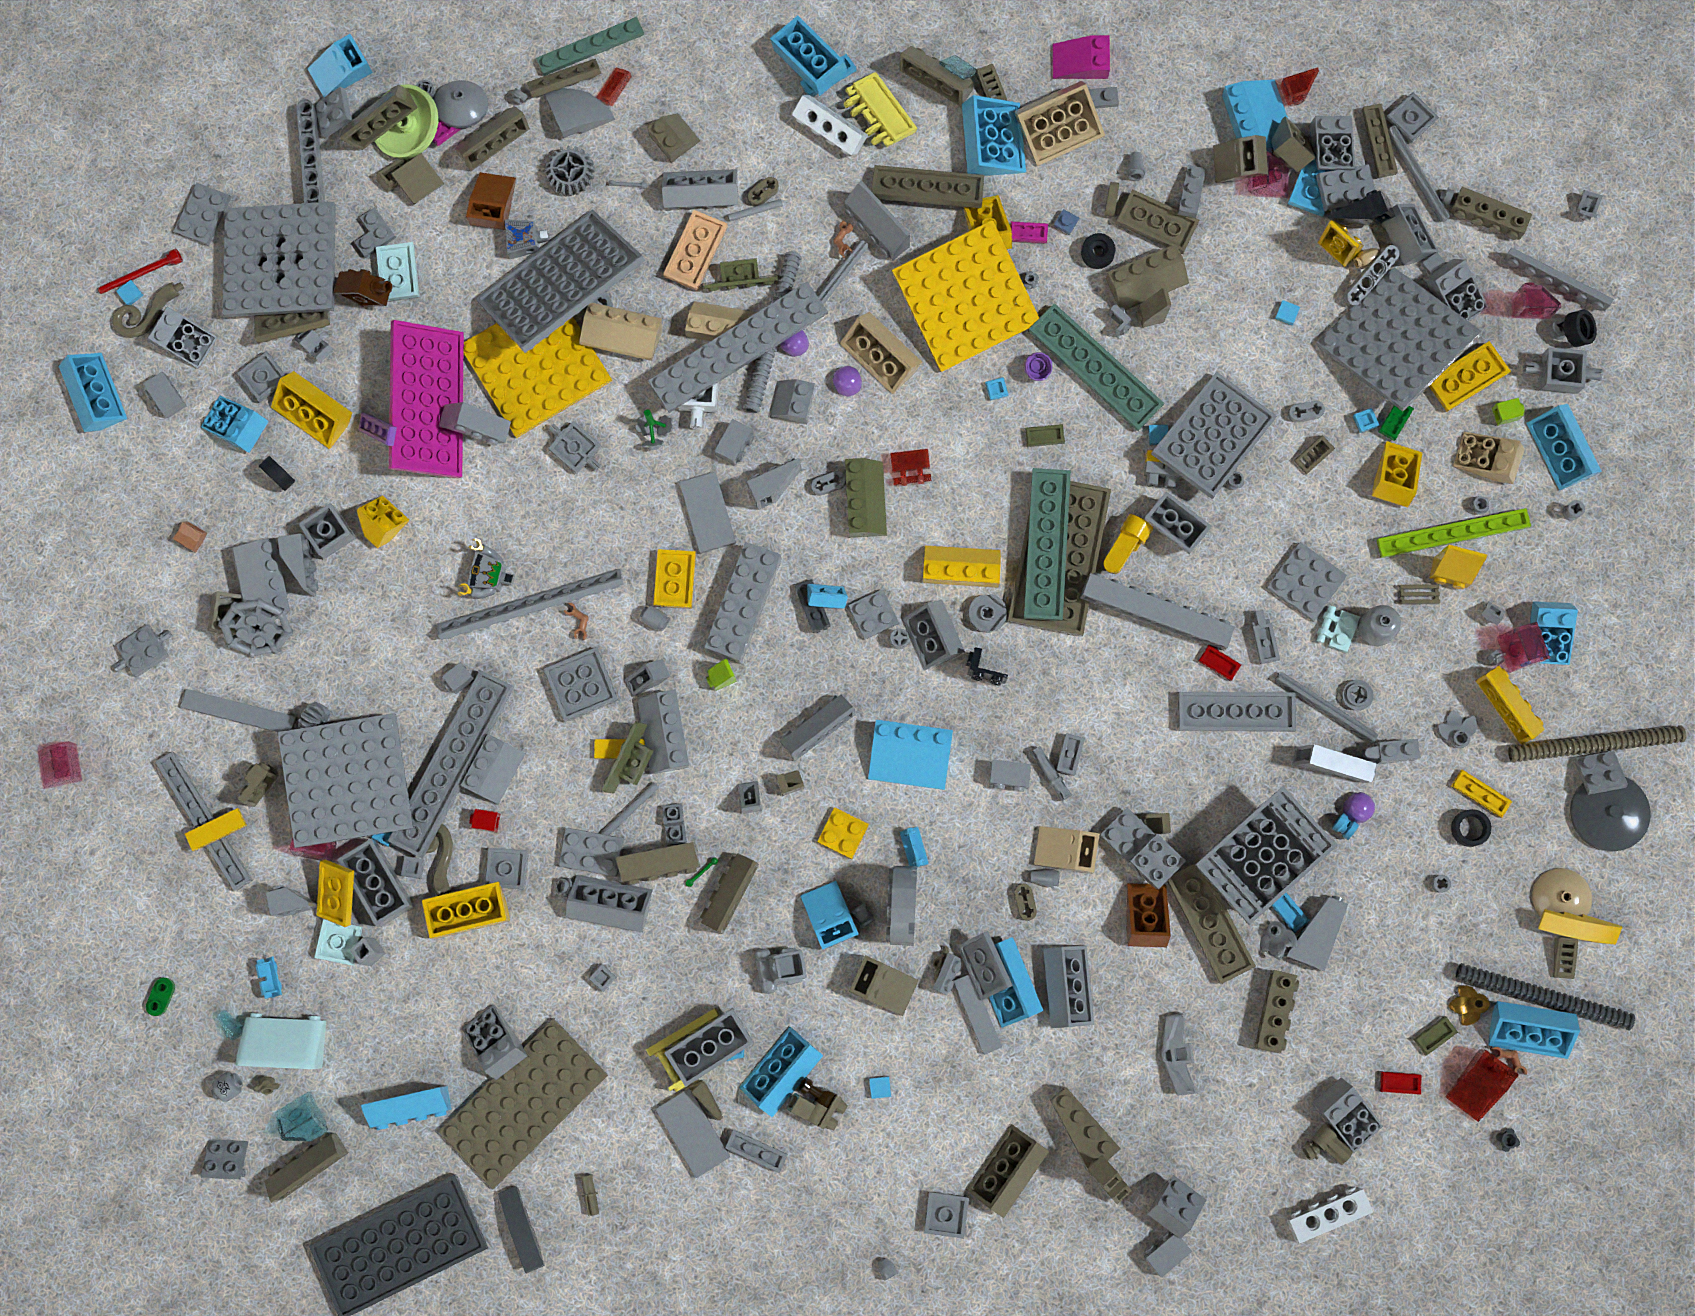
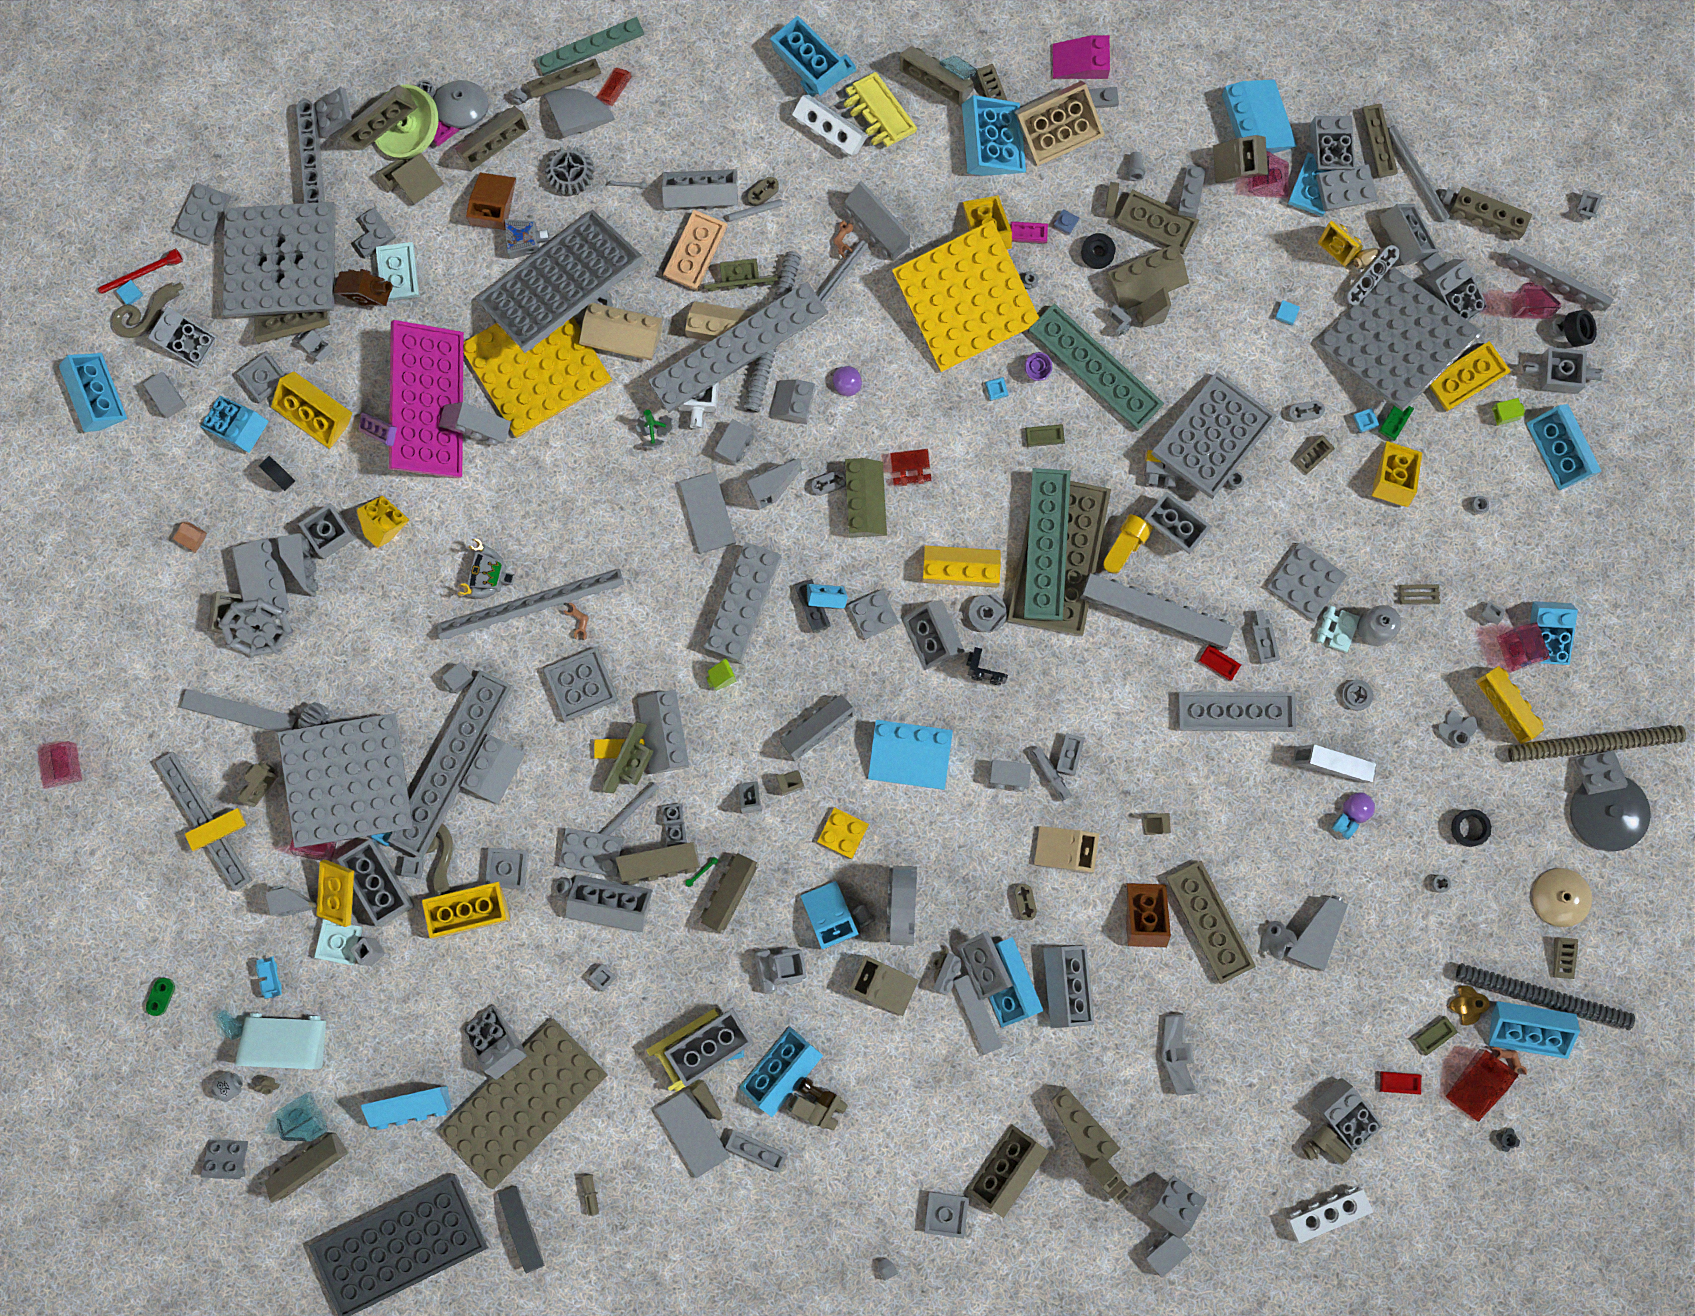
(142, 650): light grey plate -> none
(339, 66): medium azure slope -> none
(485, 820): red brick -> none
(575, 447): light grey plate -> none
(647, 677): light grey slope -> none
(654, 618): light grey brick -> none
(672, 136): dark tan slope -> none
(674, 578): yellow plate -> none
(796, 345): medium lavender hair -> none
(880, 352): tan slope -> none
(880, 1087): medium azure tile -> none
(899, 635): light grey wheel -> none
(914, 847): medium azure hinge -> none
(928, 186): dark tan plate -> none
(1046, 877): light grey cone -> none
(1142, 849): light grey piece -> none
(1156, 433): medium azure tile -> none
(1265, 855): light grey wedge -> none
(1276, 1011): dark tan brick -> none
(1290, 913): medium azure tile -> none
(1292, 145): dark tan slope -> none
(1296, 87): clear red slope -> none
(1327, 707): light grey axle -> none
(1369, 210): black slope -> none
(1393, 751): light grey hinge -> none
(1412, 117): light grey plate -> none
(1453, 533): lime plate -> none
(1456, 566): yellow slope -> none
(1481, 793): yellow tile -> none
(1489, 456): tan slope -> none
(1496, 657): light grey plate -> none
(1569, 513): light grey bush -> none
(1579, 927): yellow slope -> none

